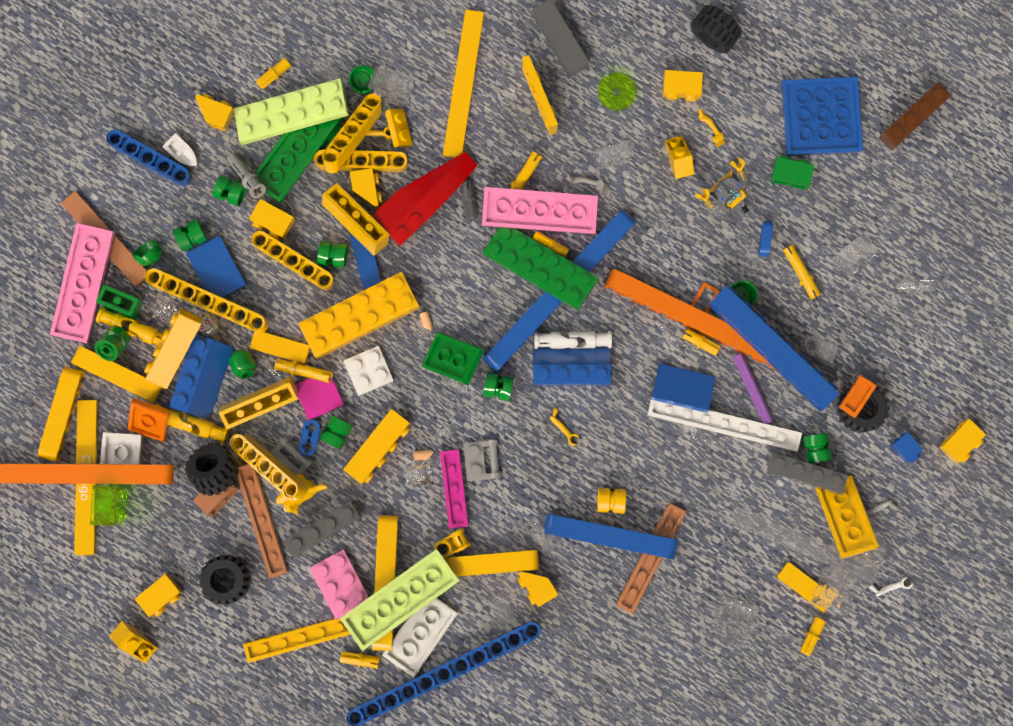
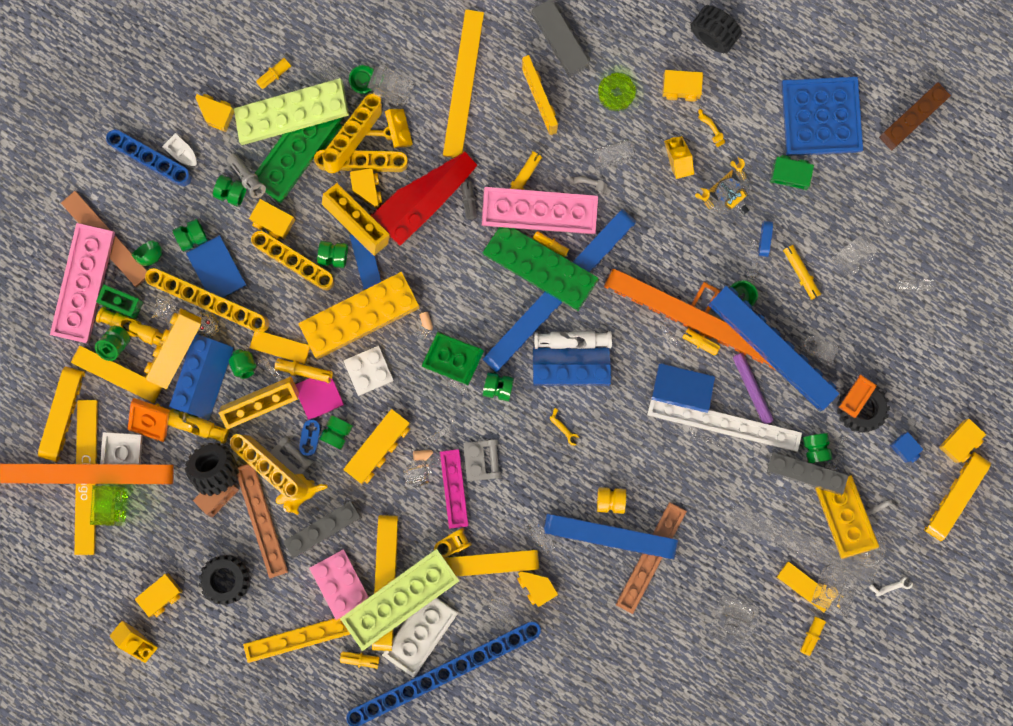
(958, 497): none -> yellow beam

